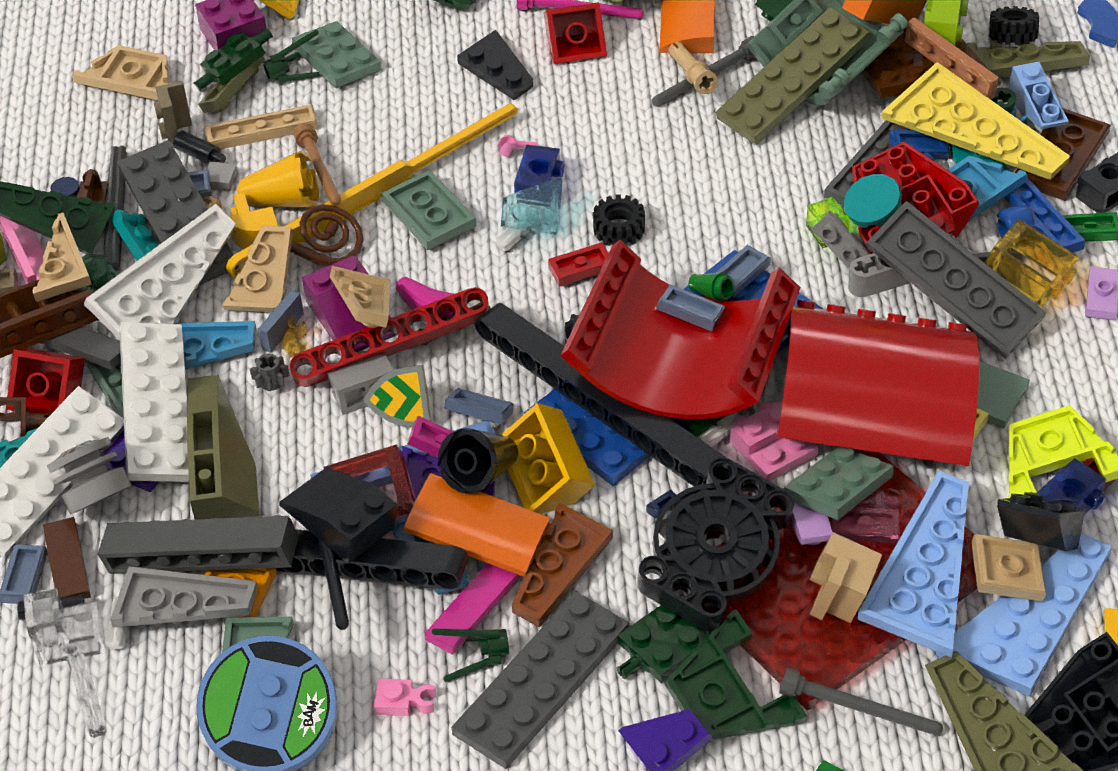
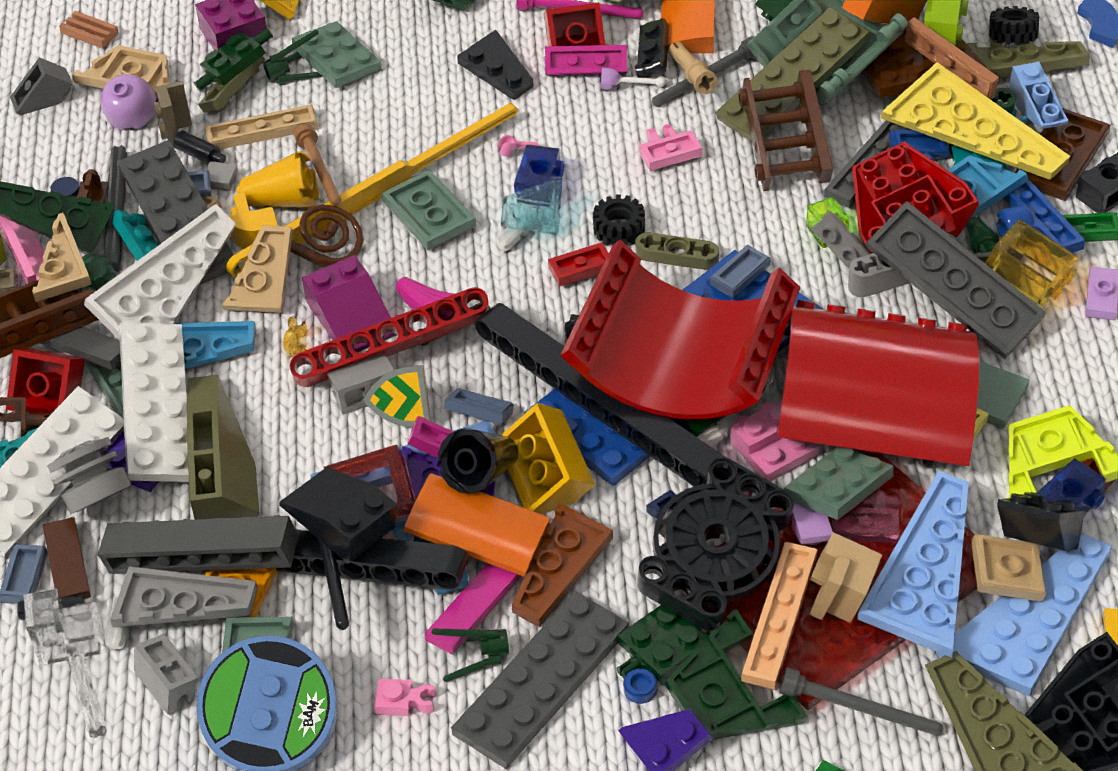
(41, 87): none -> dark grey slope
(91, 26): none -> nougat tile
(128, 101): none -> lavender cylinder
(164, 672): none -> light grey hinge
(269, 372): dark grey gear -> none
(275, 326): sand blue tile -> none
(364, 295): tan wing -> none
(585, 59): none -> dark pink plate
(610, 79): none -> hinge
(640, 686): none -> blue tile
(652, 48): none -> black plate
(669, 150): none -> bright pink hinge
(691, 307): sand blue tile -> none
(697, 246): none -> olive beam
(712, 285): green cone -> none
(779, 615): none -> light nougat plate
(808, 113): none -> reddish brown fence
(872, 200): teal tile -> none
(981, 235): none -> clear green cone

